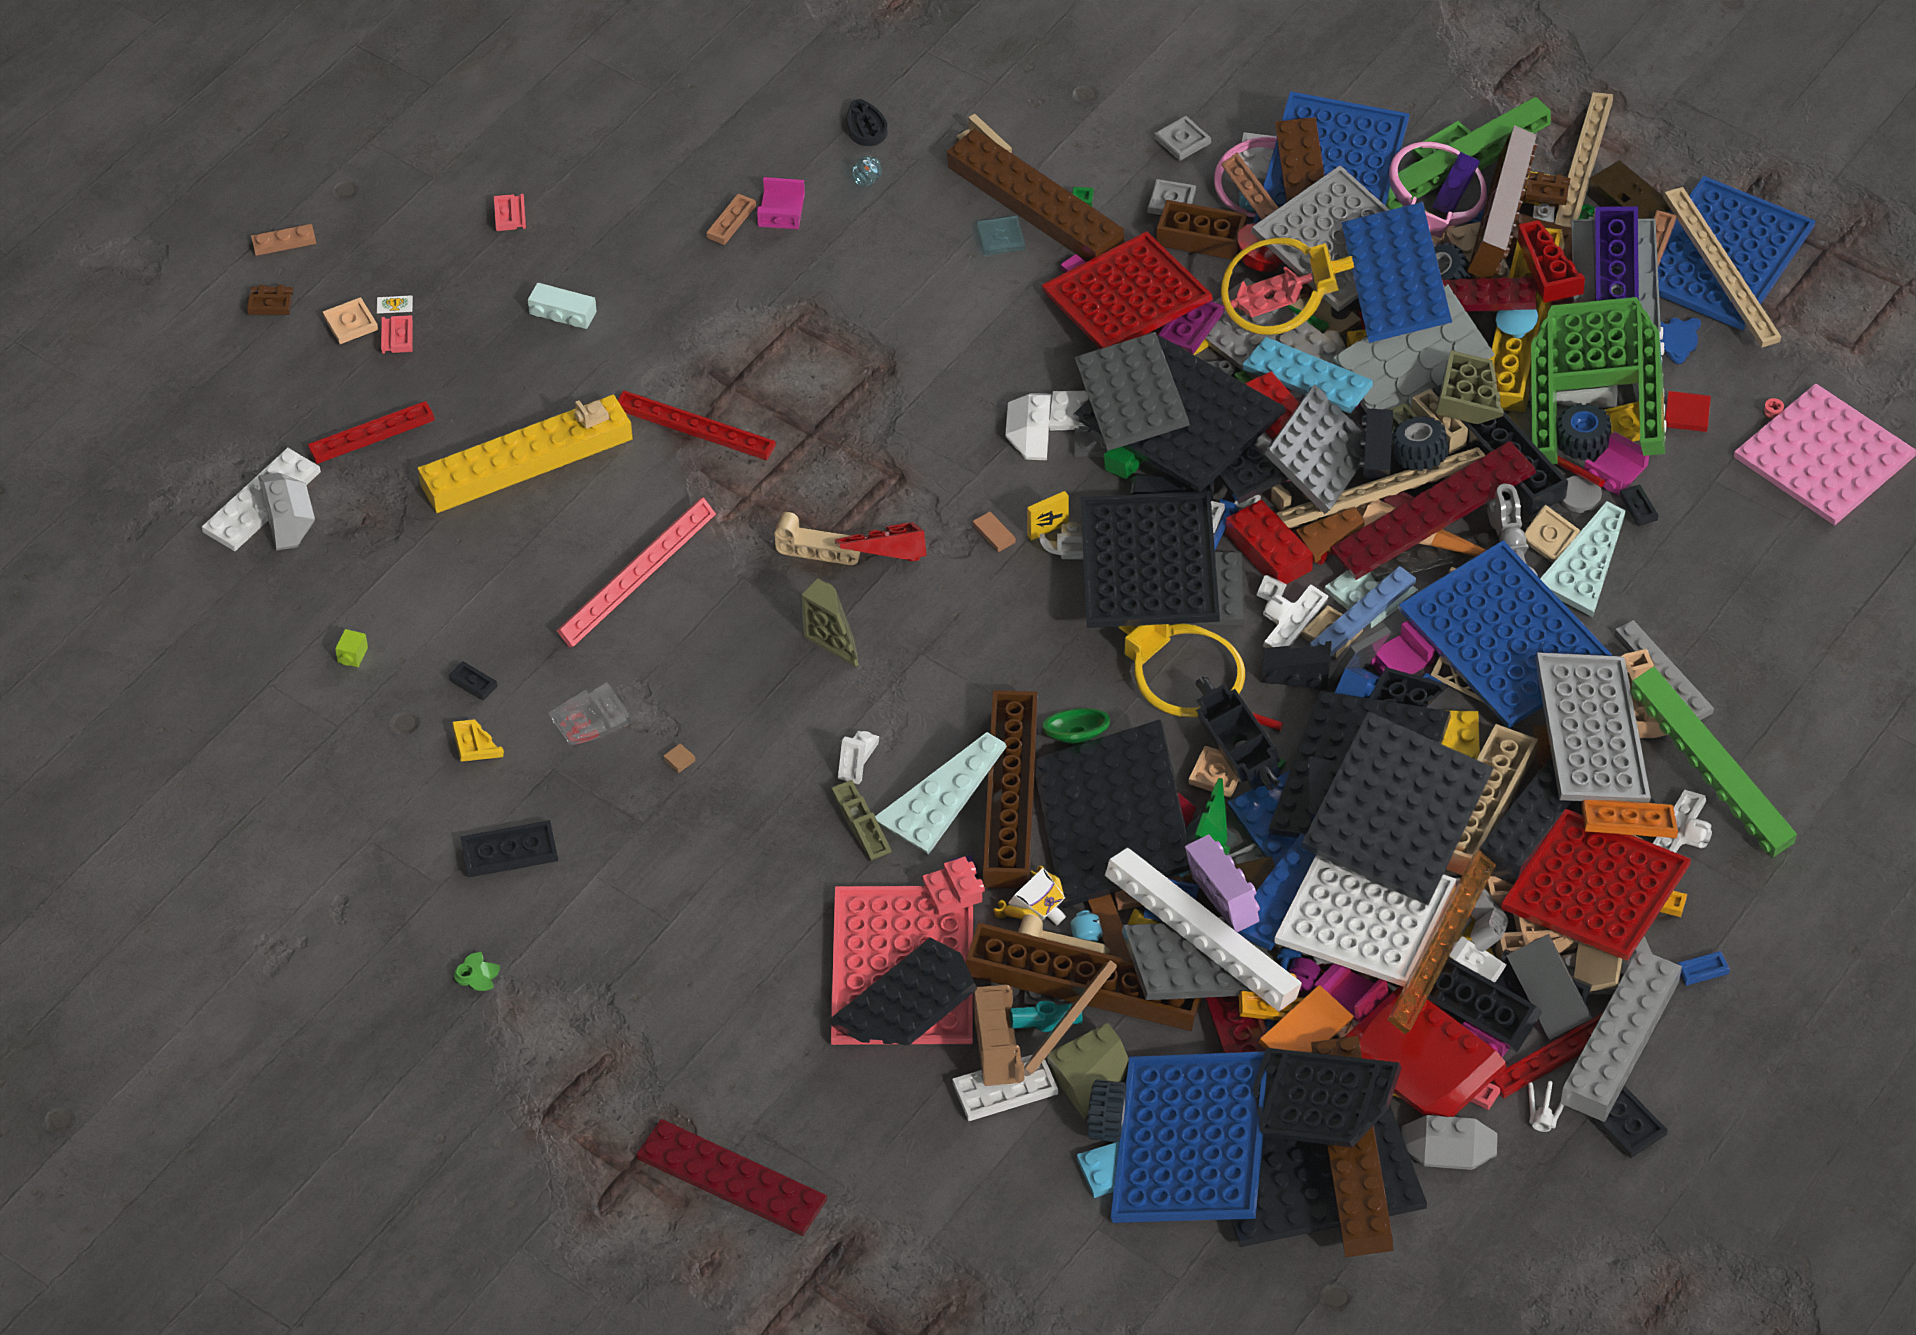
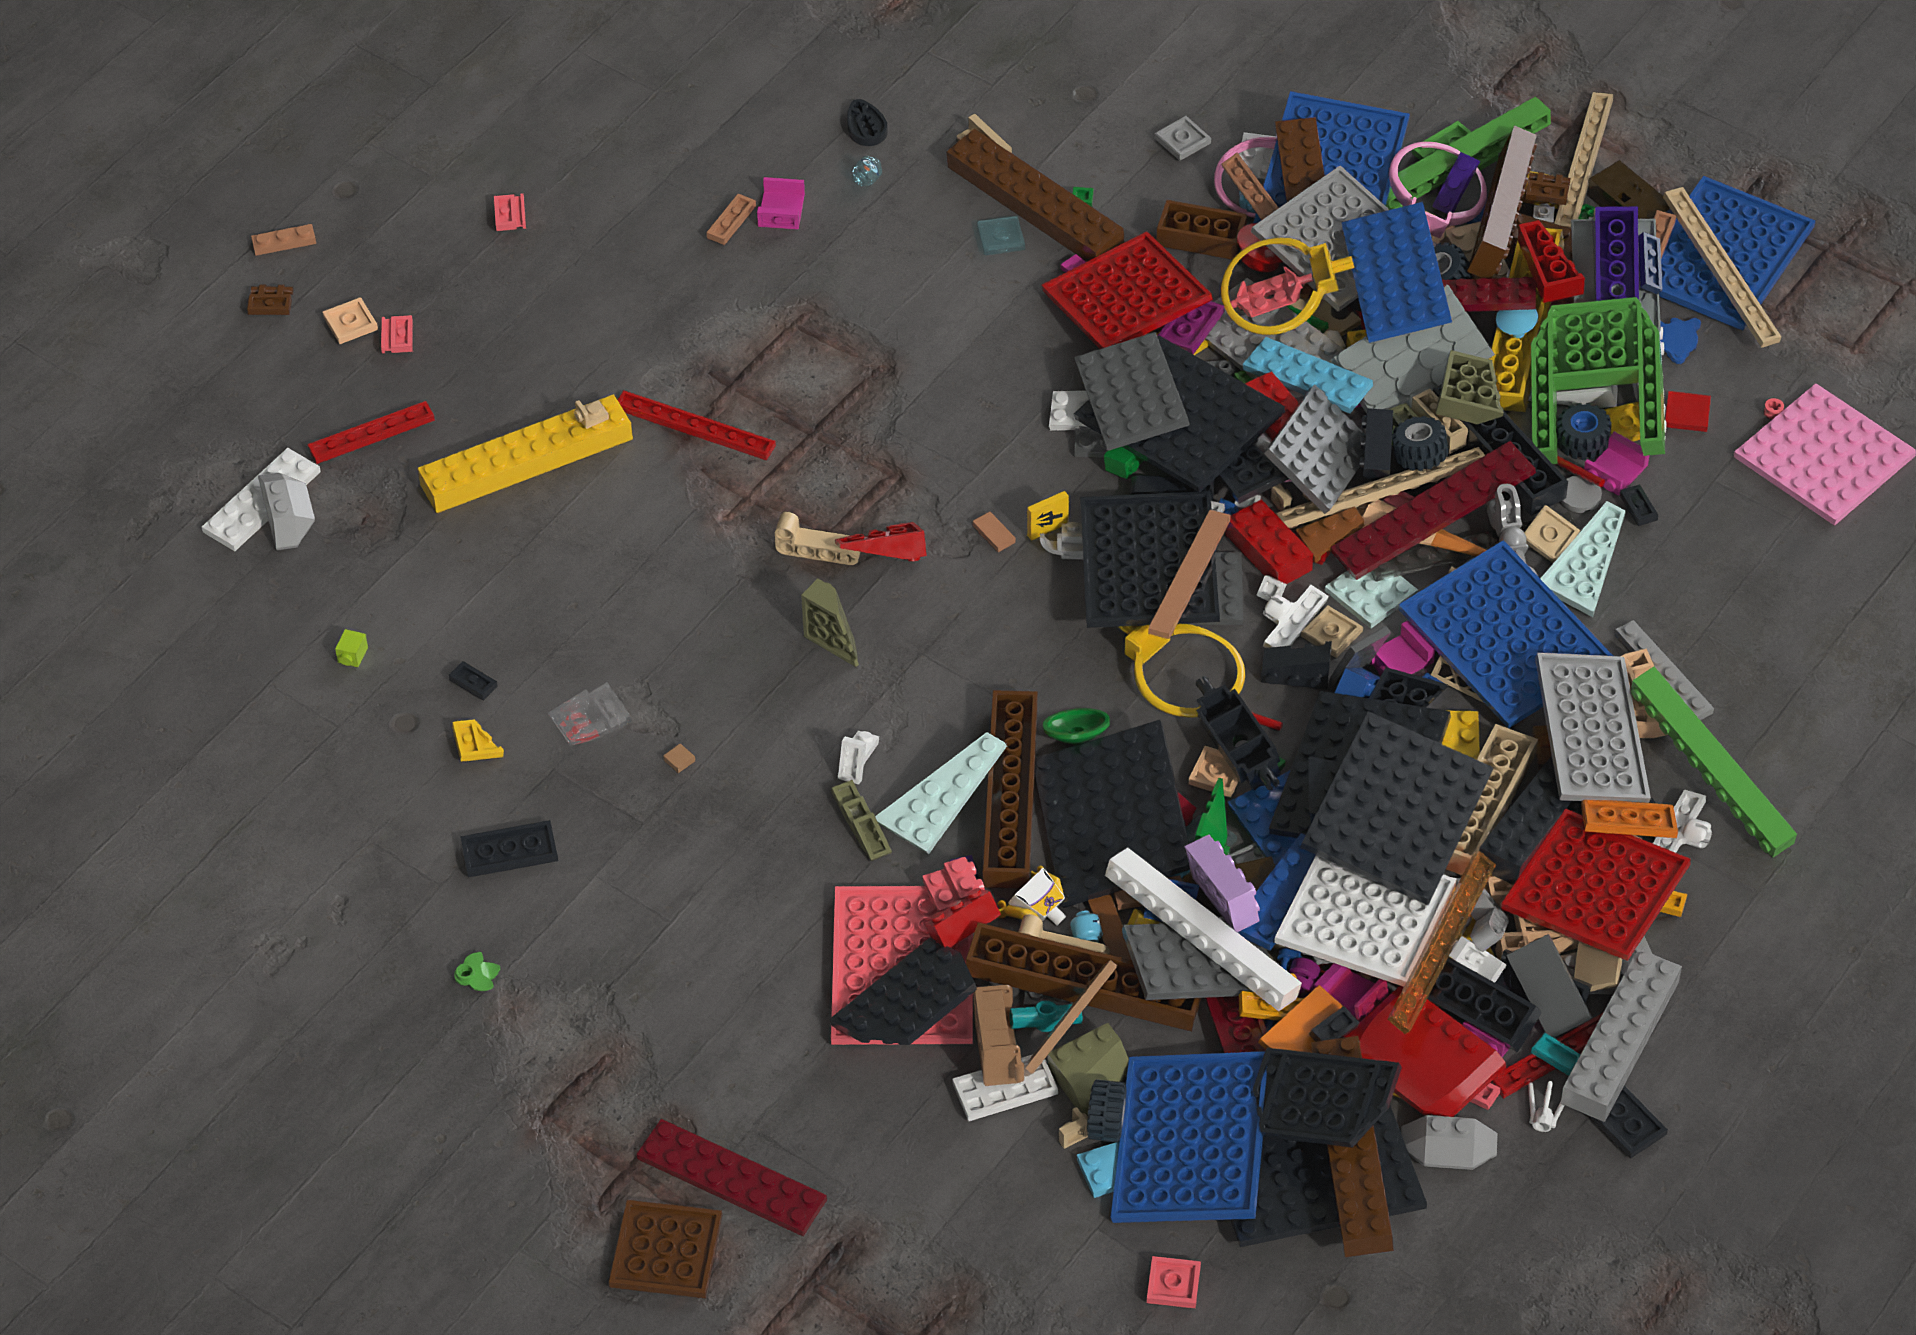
(394, 304): white sticker -> none
(562, 305): light aqua brick -> none
(636, 572): coral plate -> none
(665, 1249): none -> reddish brown plate
(962, 917): none -> red brick
(1029, 425): white wedge -> none
(1073, 1131): none -> tan bracket
(1169, 190): light grey plate -> none
(1173, 1282): none -> coral plate
(1189, 574): none -> nougat tile
(1335, 1026): none -> black plate
(1366, 609): medium blue plate -> none
(1555, 1053): none -> teal tile
(1650, 263): none -> dark blue plate
(1703, 968): blue tile -> none

